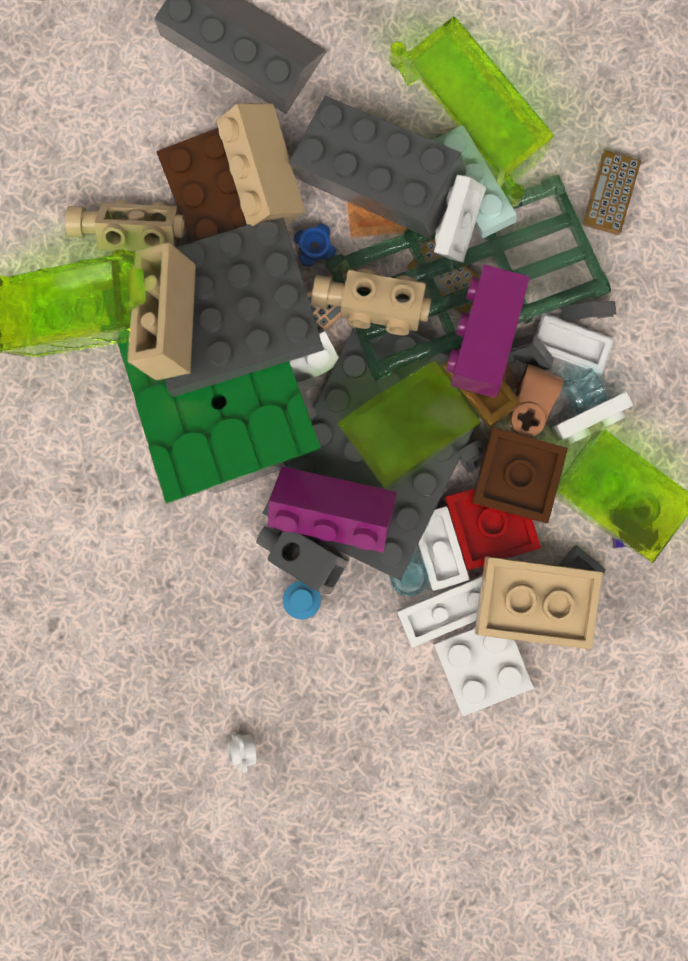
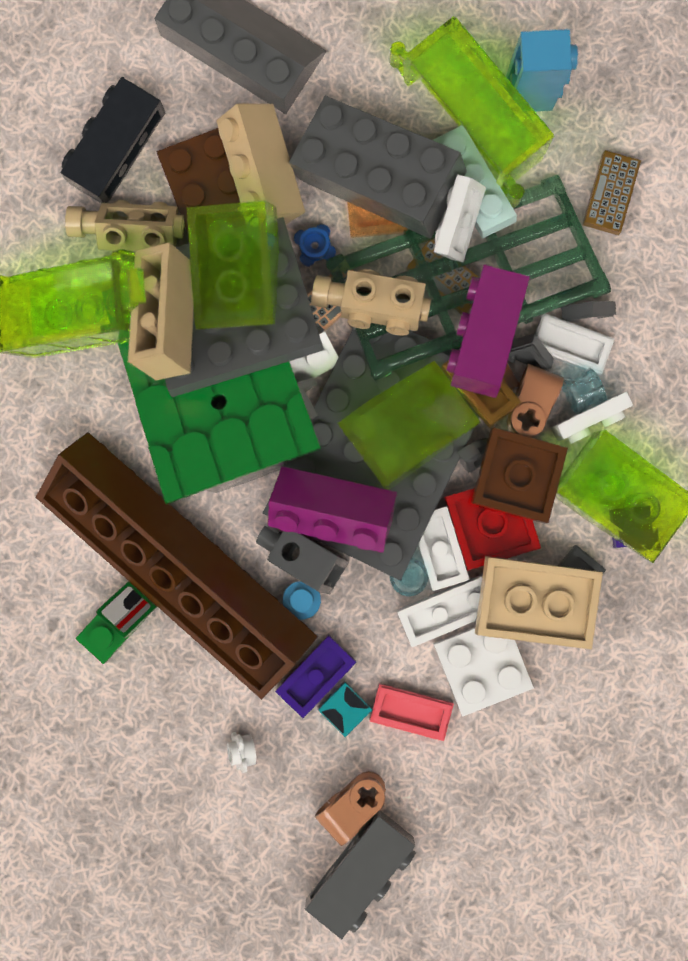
(112, 140): none -> black brick
(115, 622): none -> green slope
(174, 565): none -> reddish brown slope
(234, 264): none -> clear neon green slope
(315, 676): none -> dark purple plate
(345, 709): none -> teal tile
(349, 811): none -> nougat piece
(360, 875): none -> dark grey brick
(411, 712): none -> coral tile
(542, 66): none -> dark azure brick

